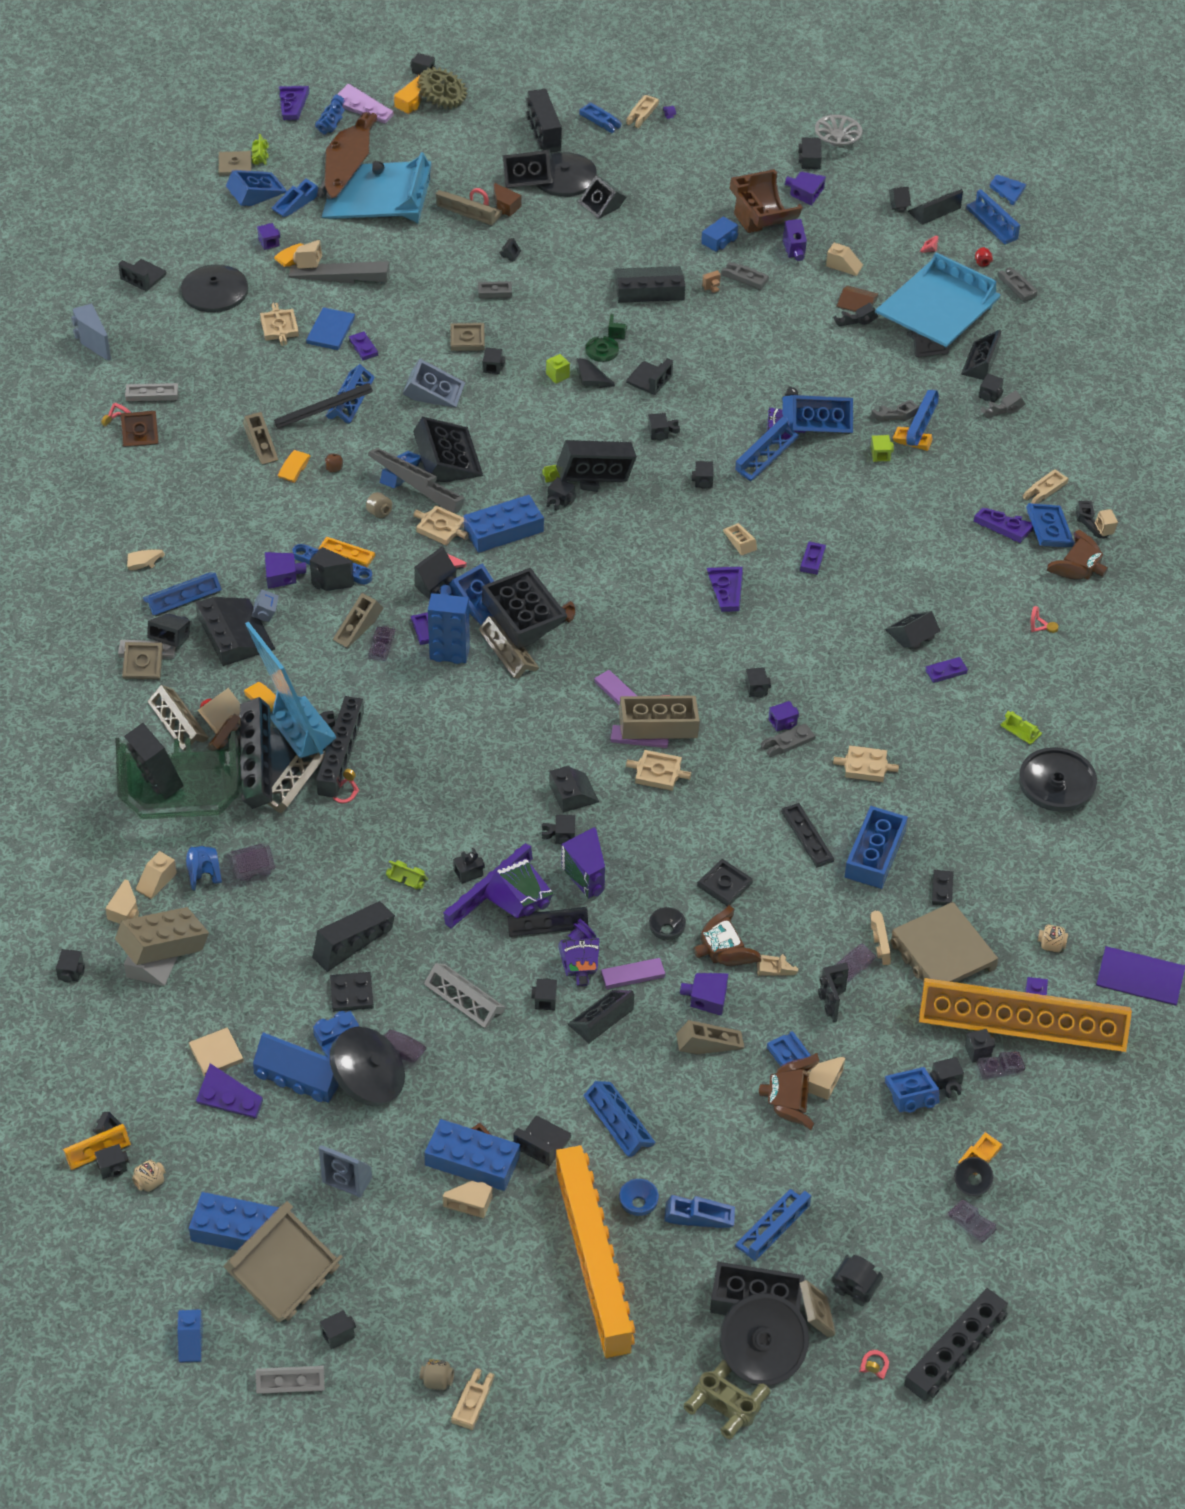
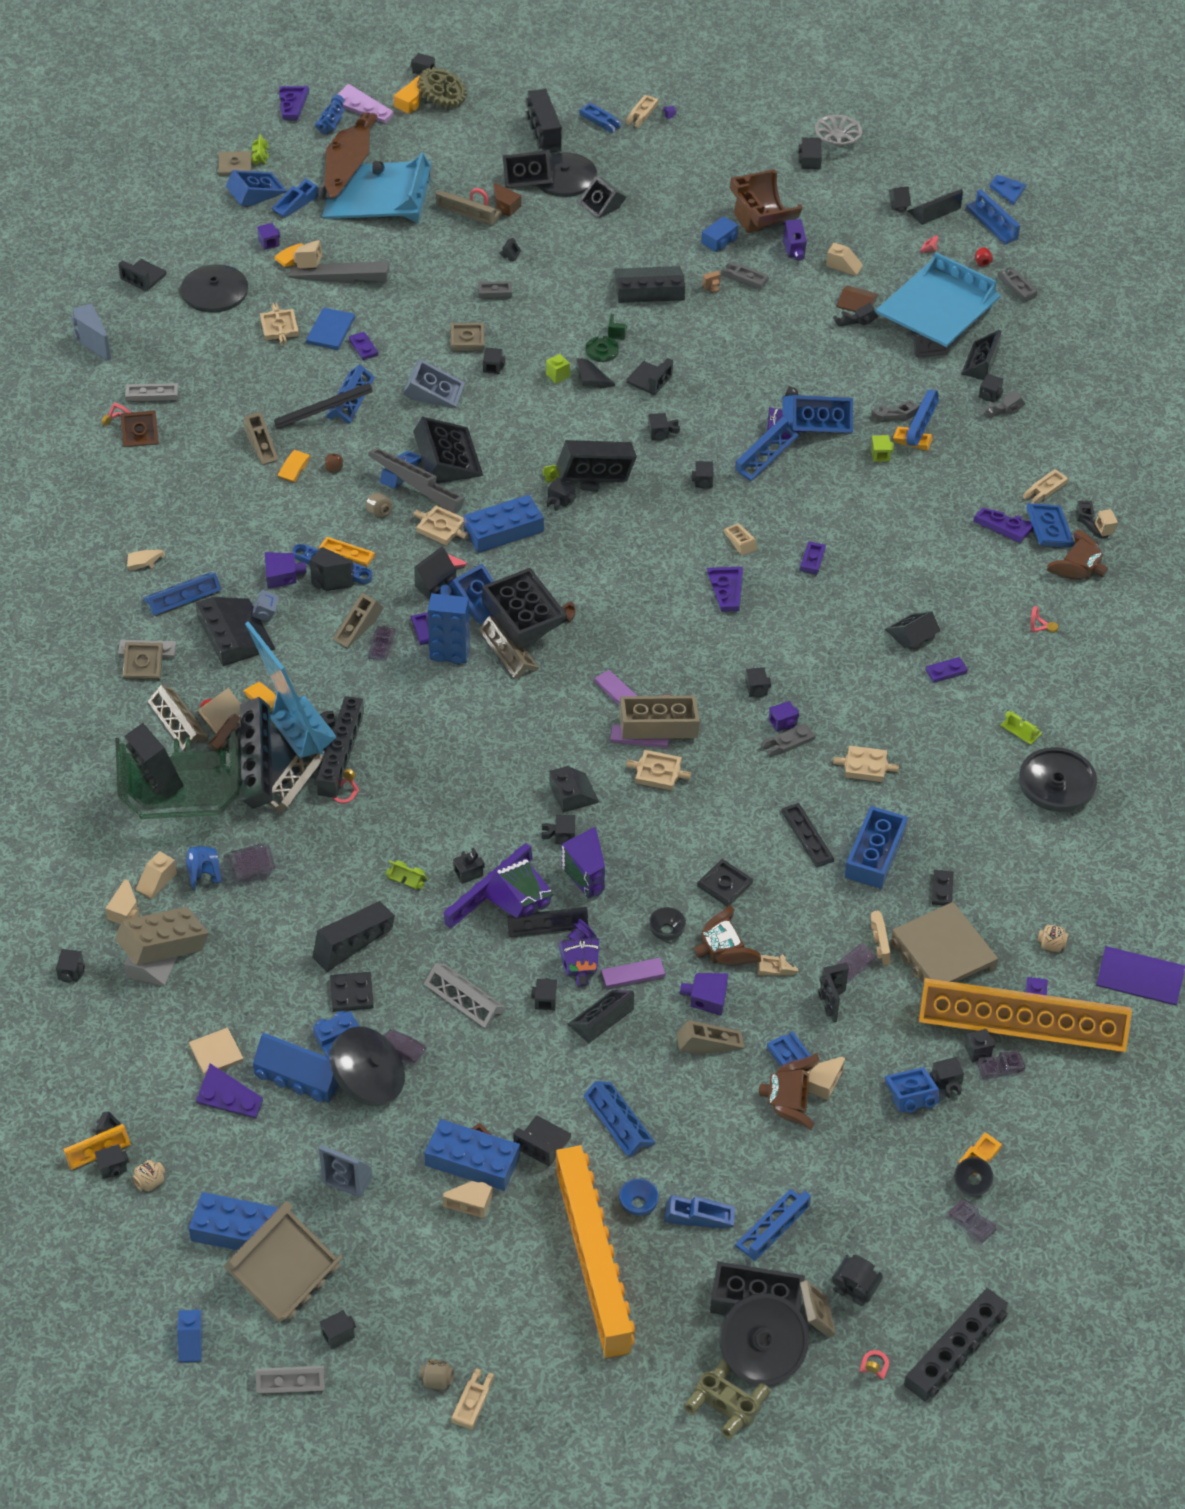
(169, 629): black torso -> none
(806, 186): dark purple torso -> none

